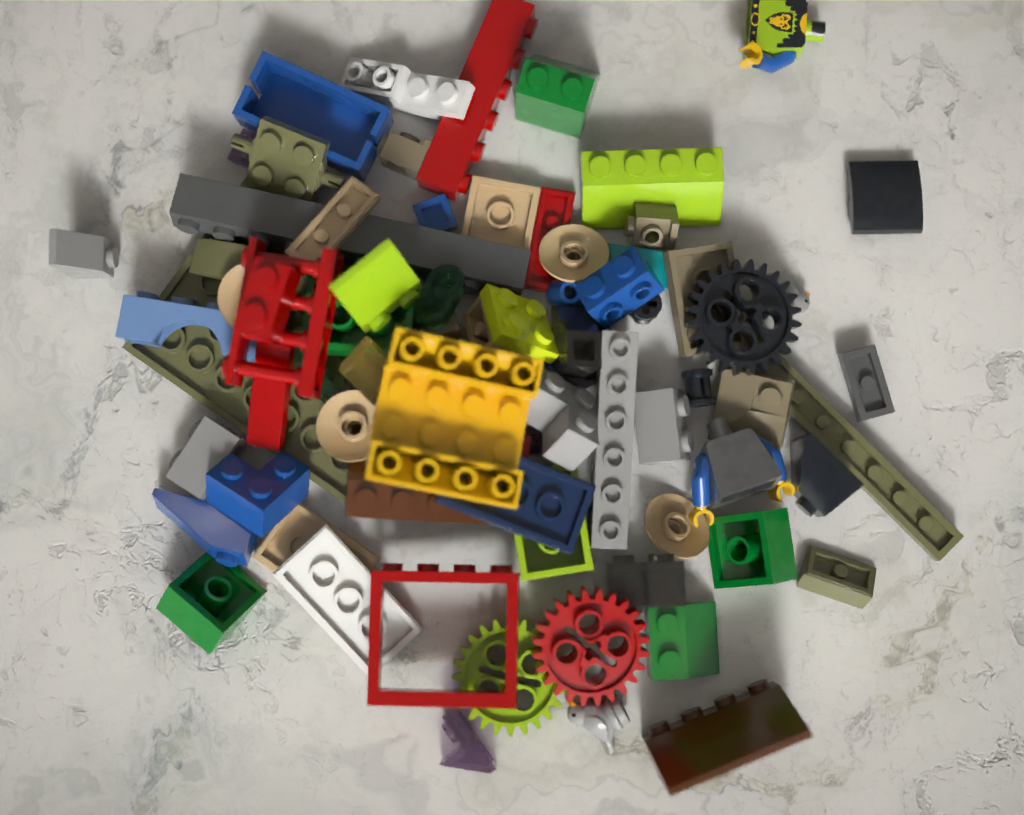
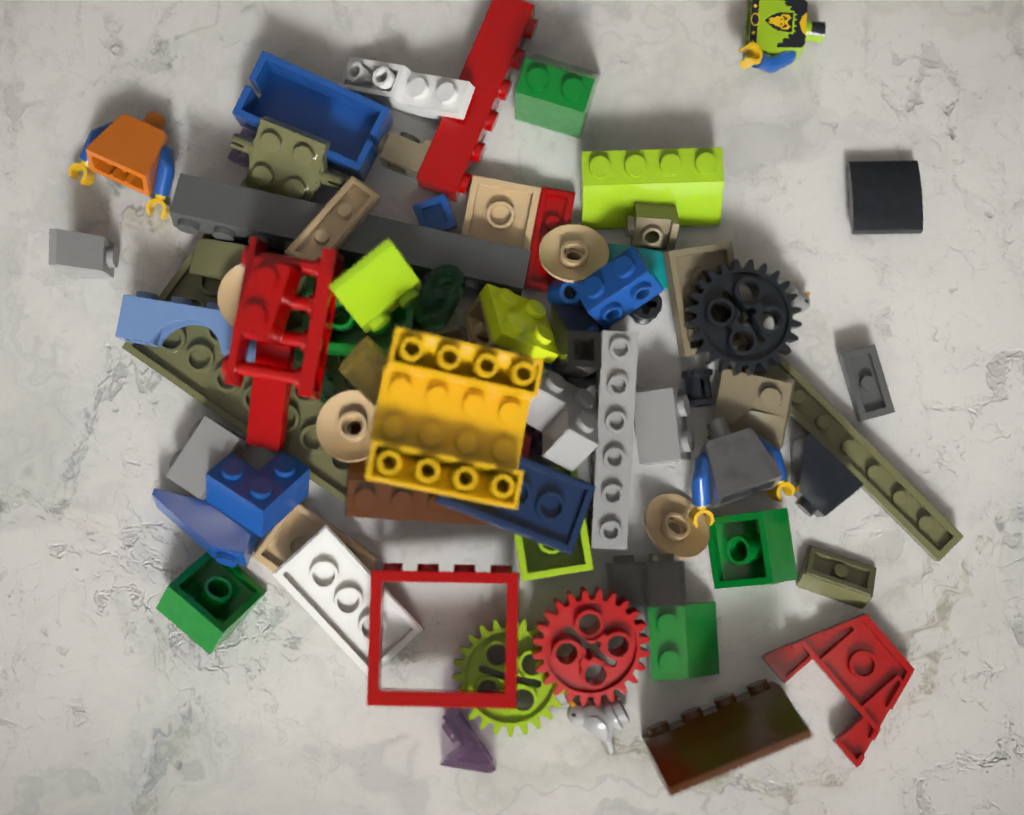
(132, 155): none -> orange torso
(862, 668): none -> red wing

